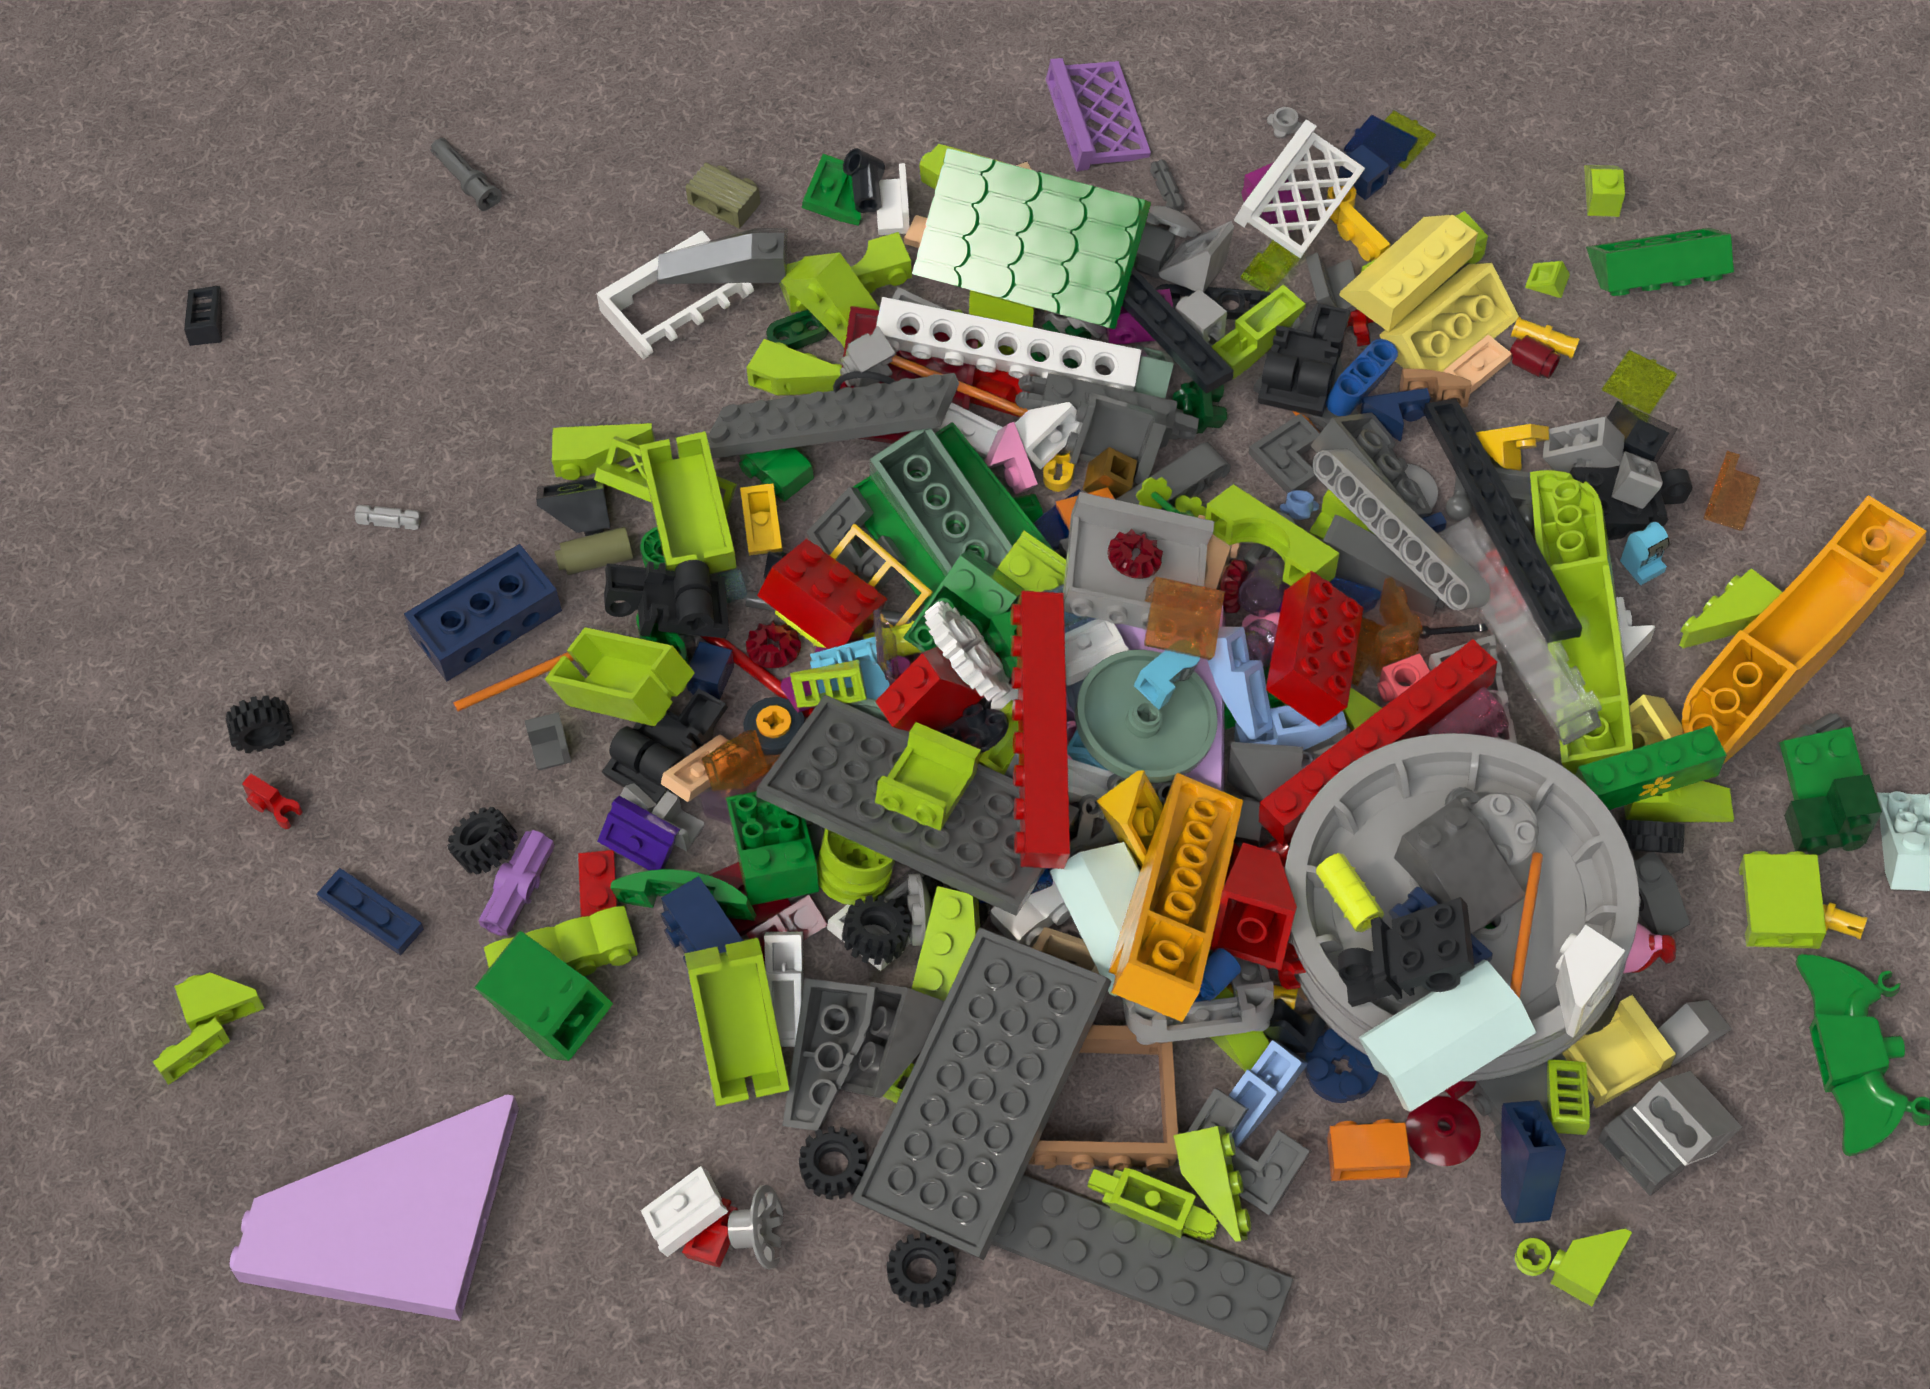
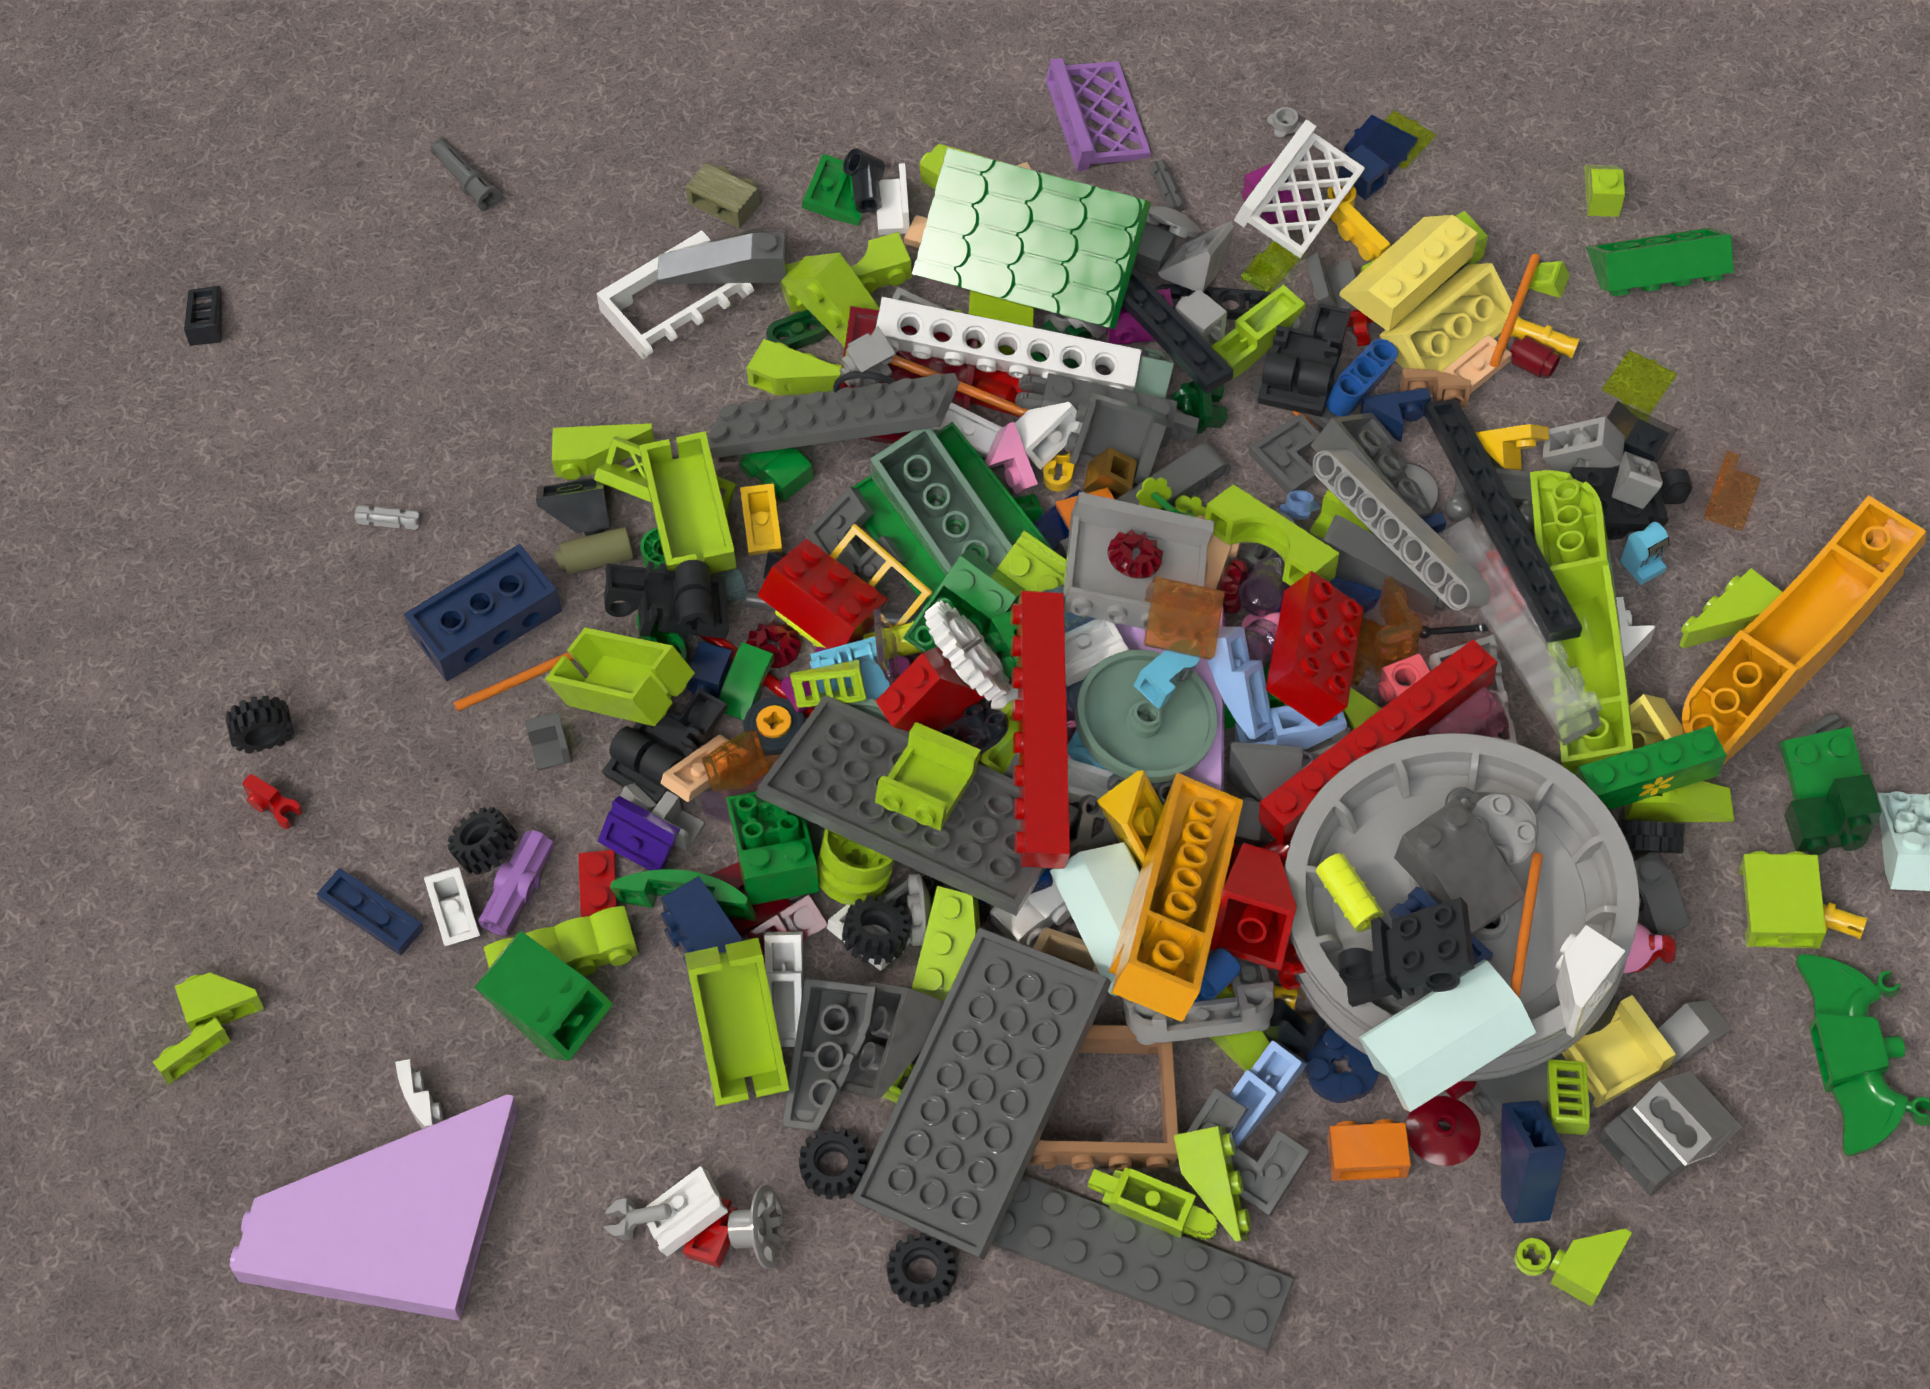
(419, 1100): none -> white slope
(451, 906): none -> white slope
(625, 1228): none -> light grey bar
(745, 679): none -> green slope
(1514, 311): none -> orange axle

